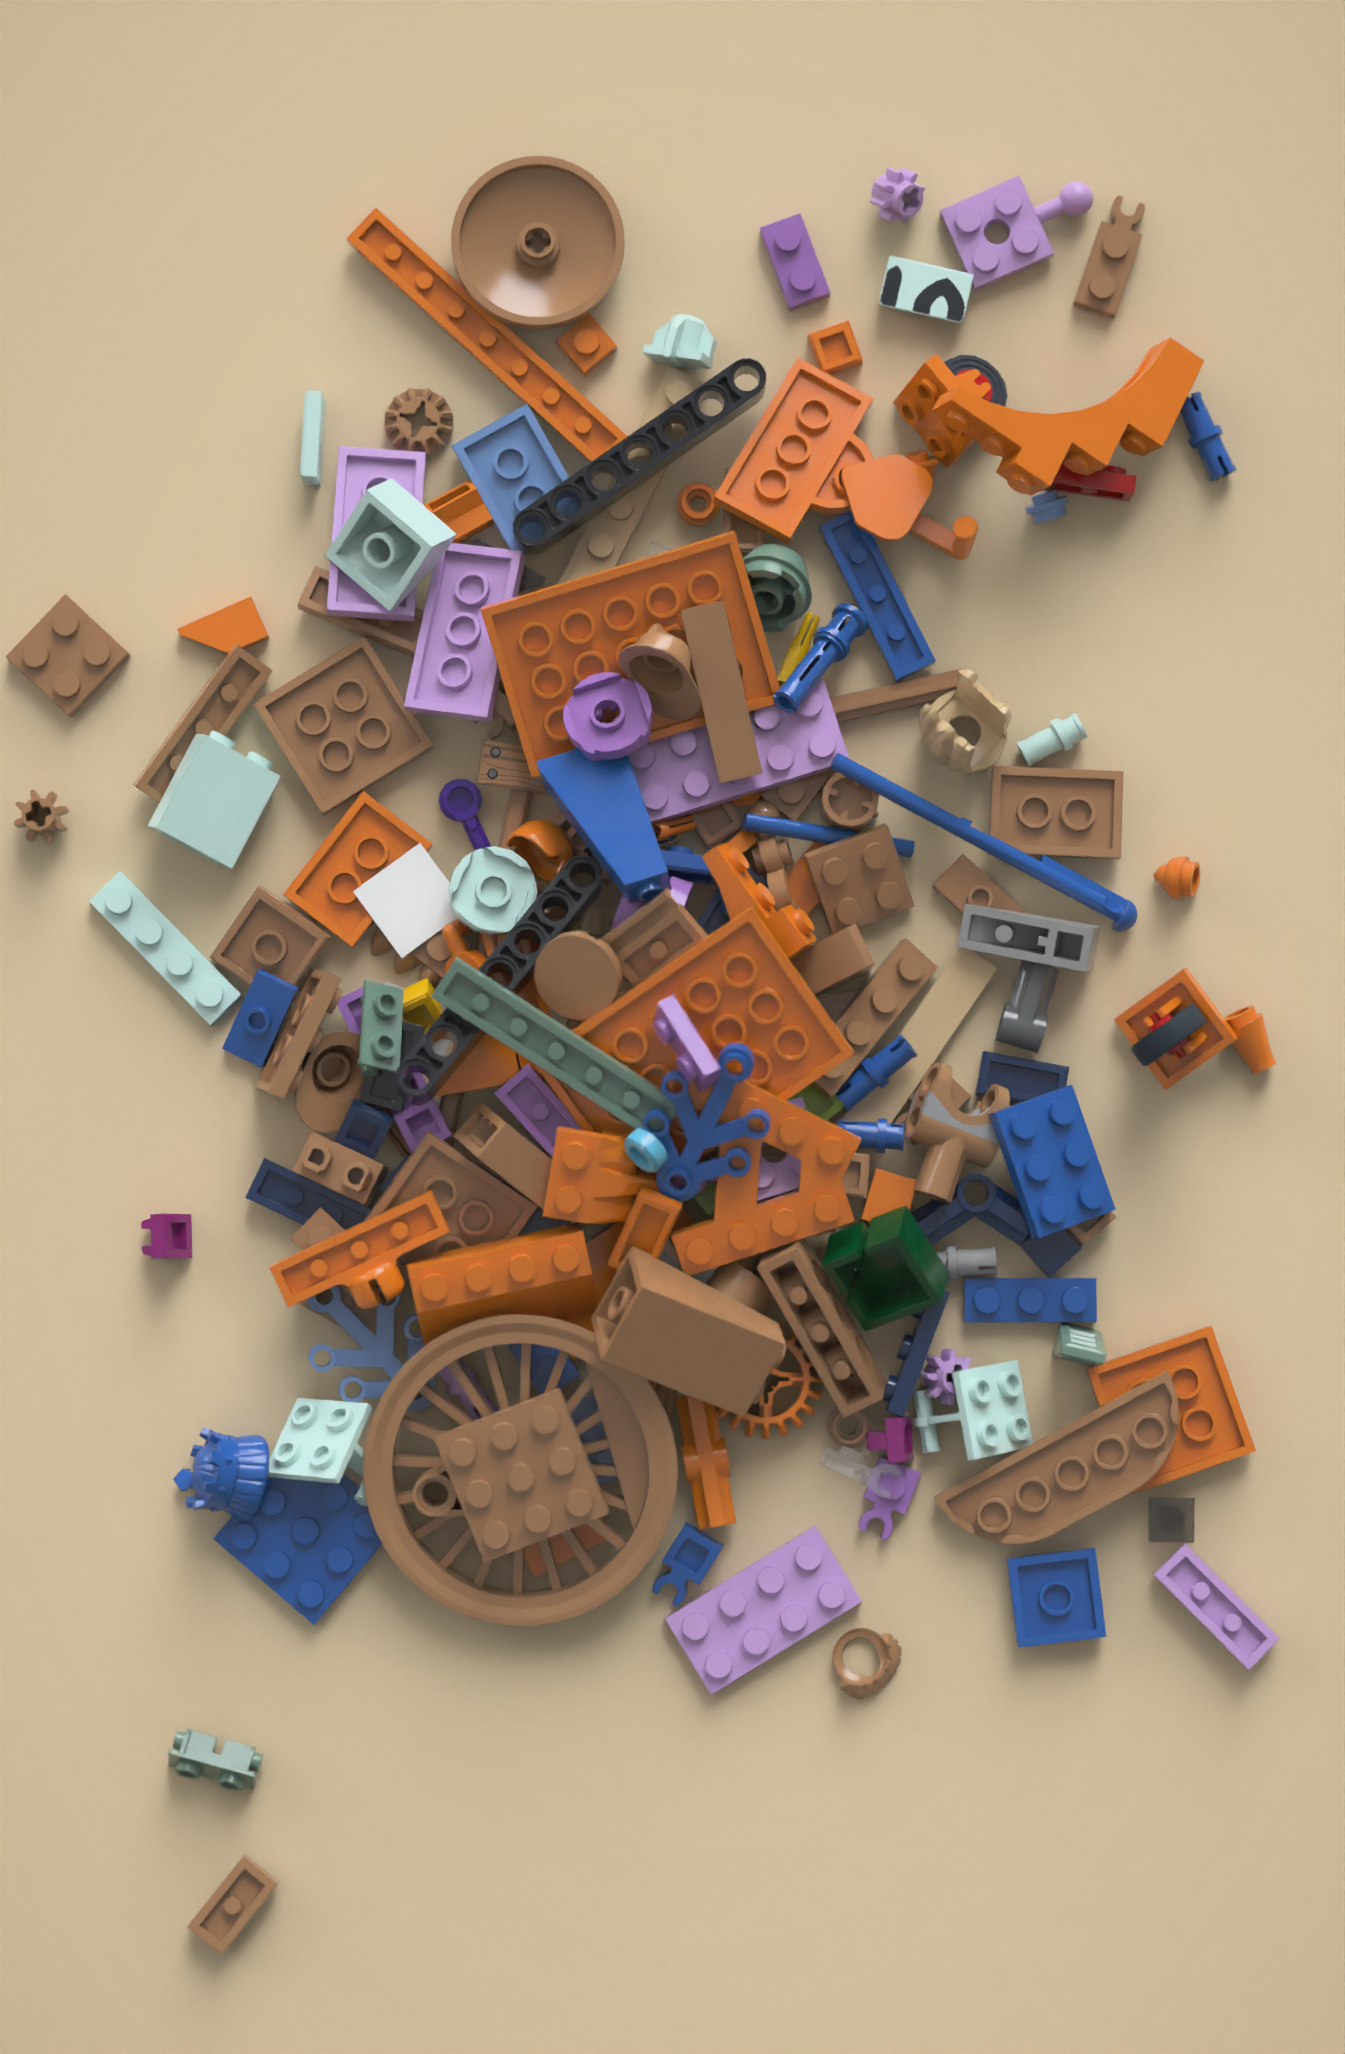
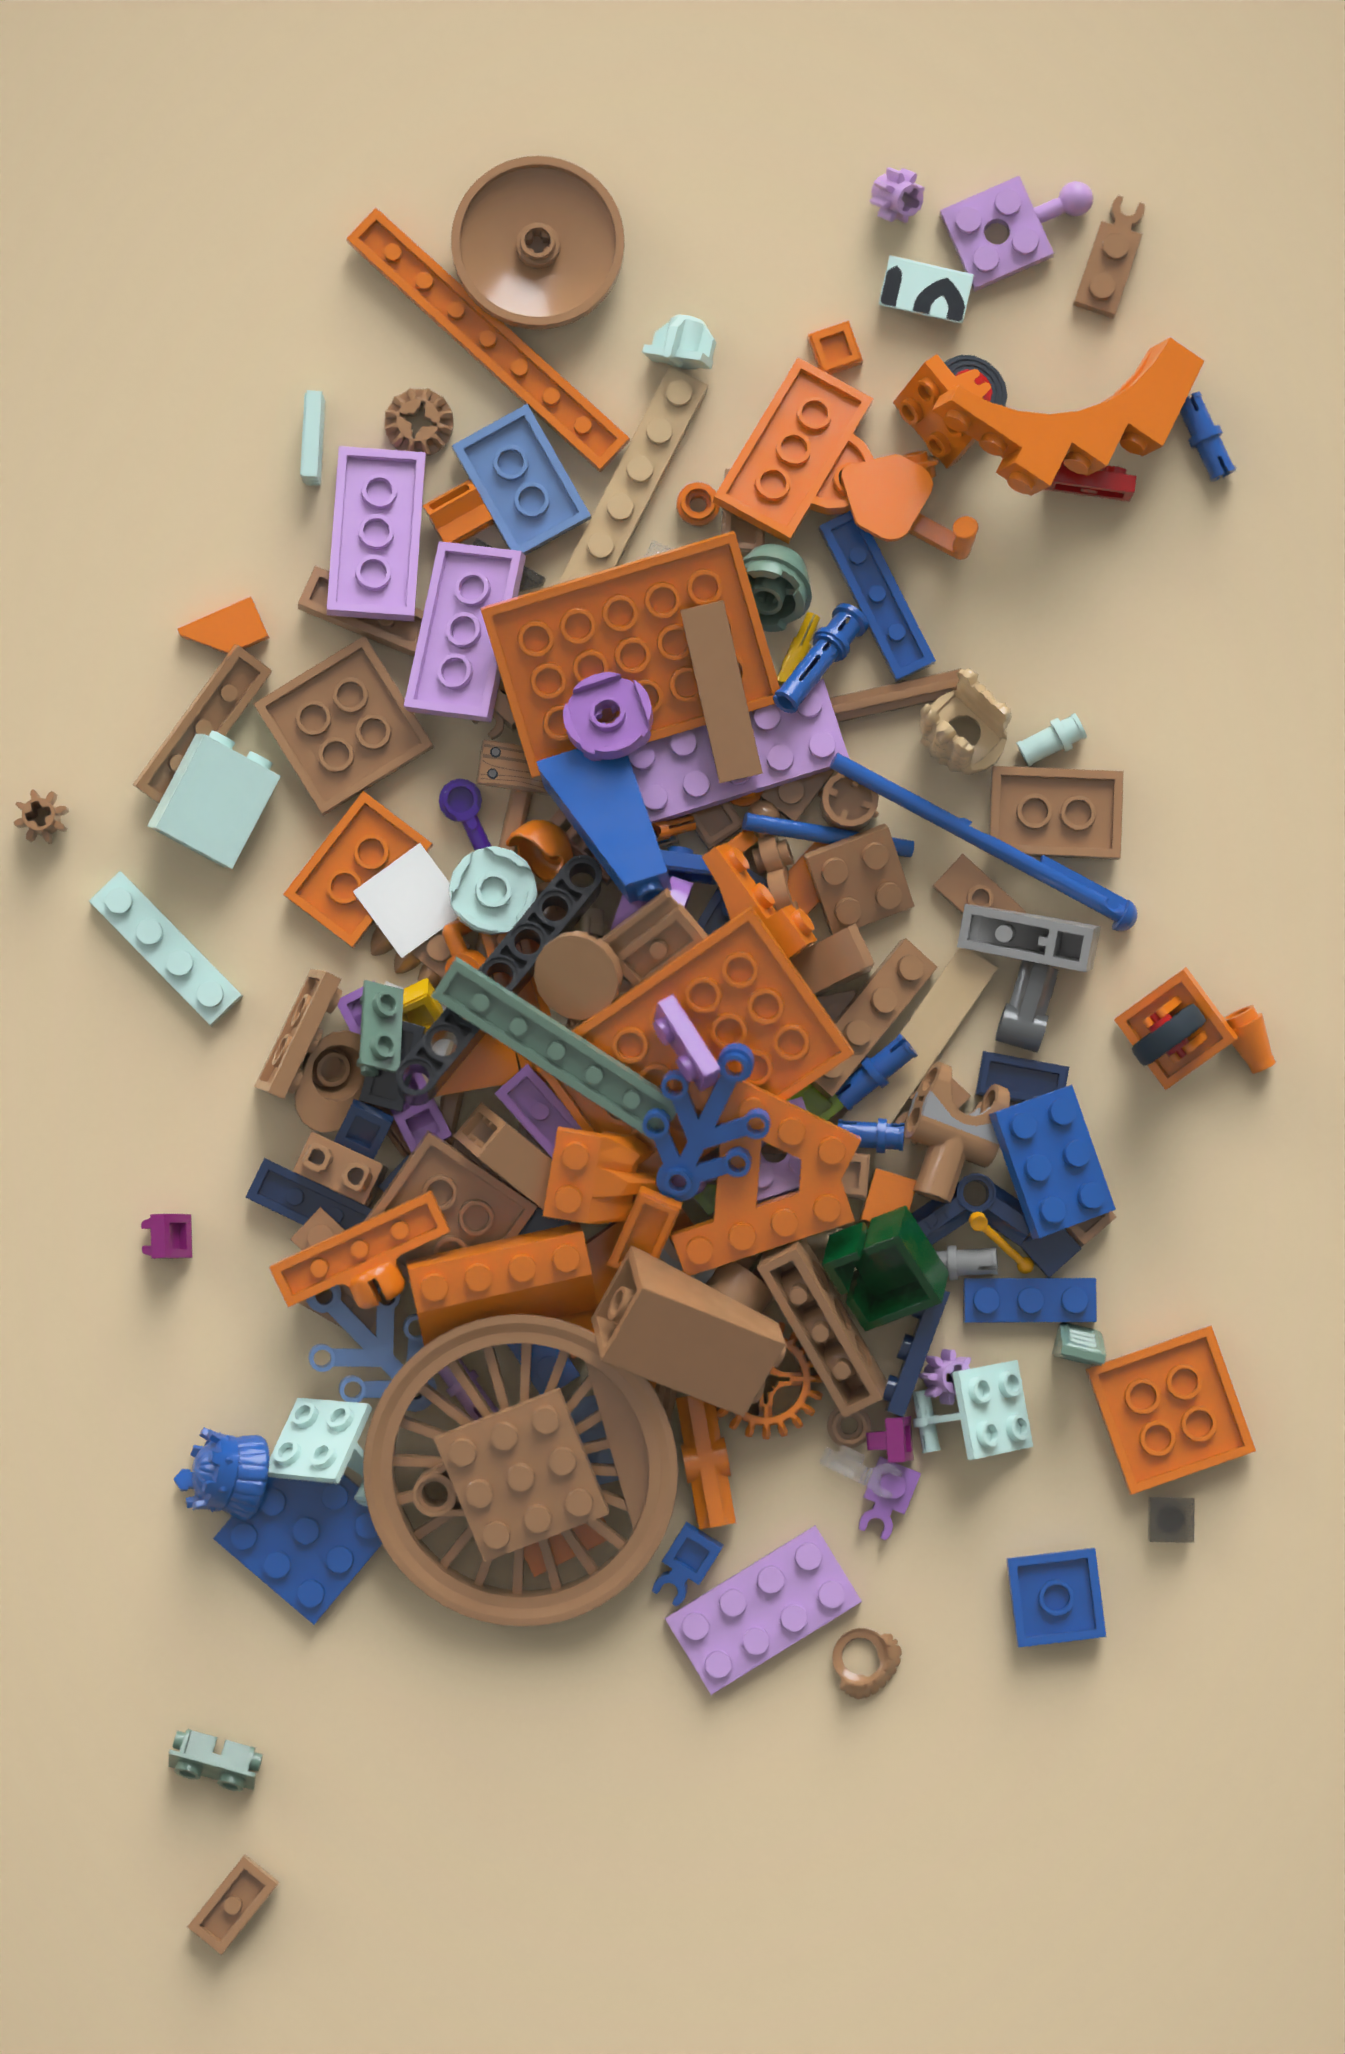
(68, 656): medium nougat plate -> none
(260, 1018): blue plate -> none
(270, 938): medium nougat plate -> none
(390, 543): light aqua slope -> none
(586, 345): orange plate -> none
(645, 1150): medium azure tile -> none
(649, 437): black beam -> none
(663, 669): medium nougat piece -> none
(794, 262): medium lavender plate -> none
(980, 1223): none -> light orange hinge
(1047, 506): medium blue plate -> none
(1070, 1469): medium nougat plate -> none
(1179, 877): orange plate -> none
(1216, 1606): lavender plate -> none

